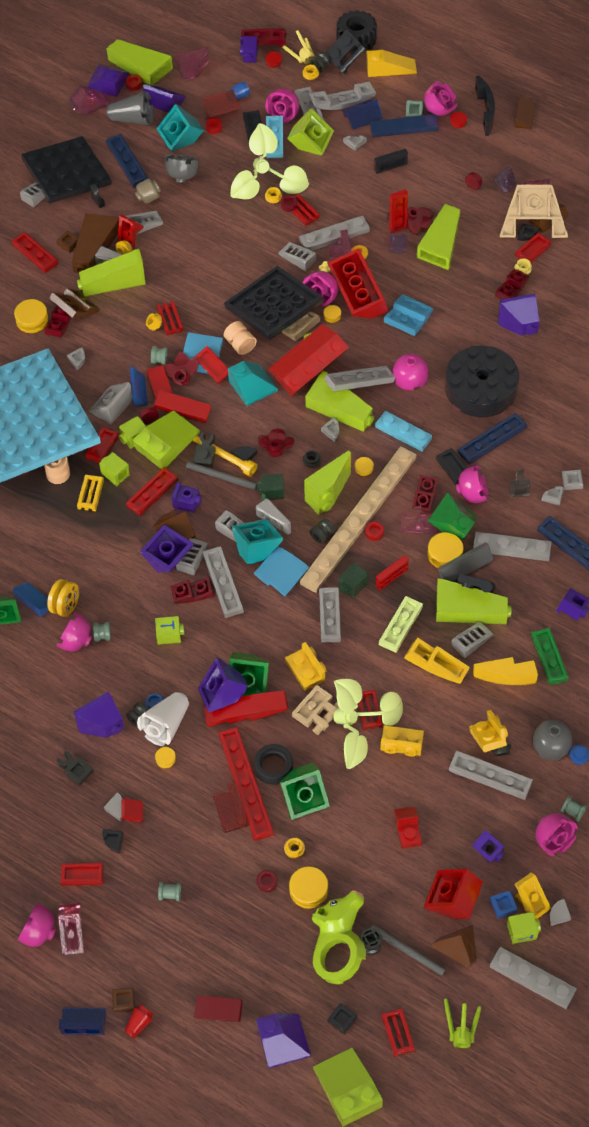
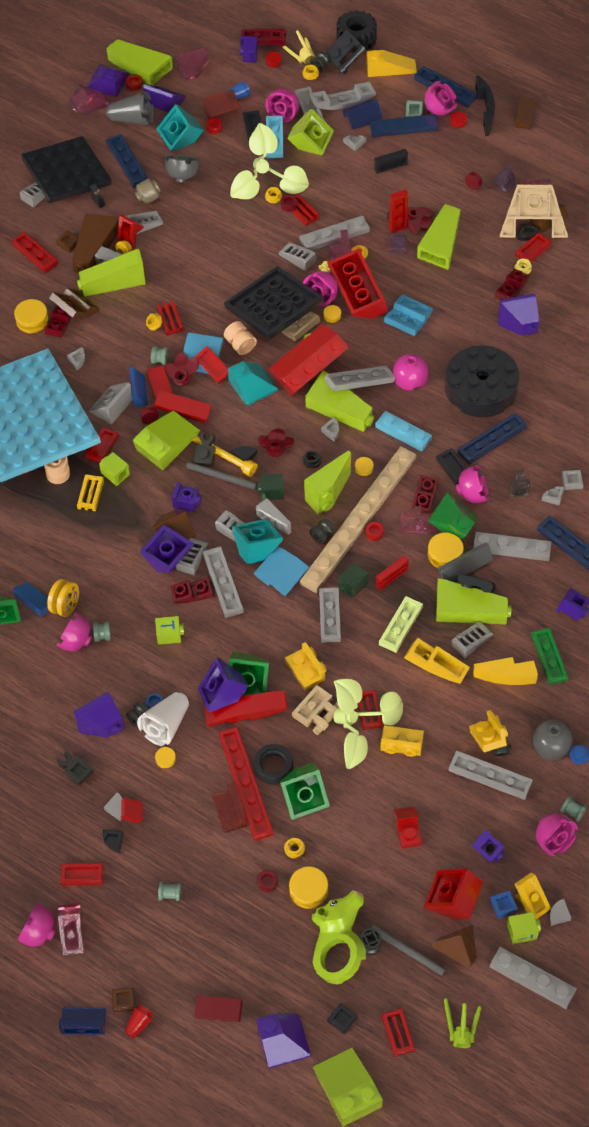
(130, 430): lime brick -> none
(152, 491): red tile -> none
(428, 77): none -> dark blue tile

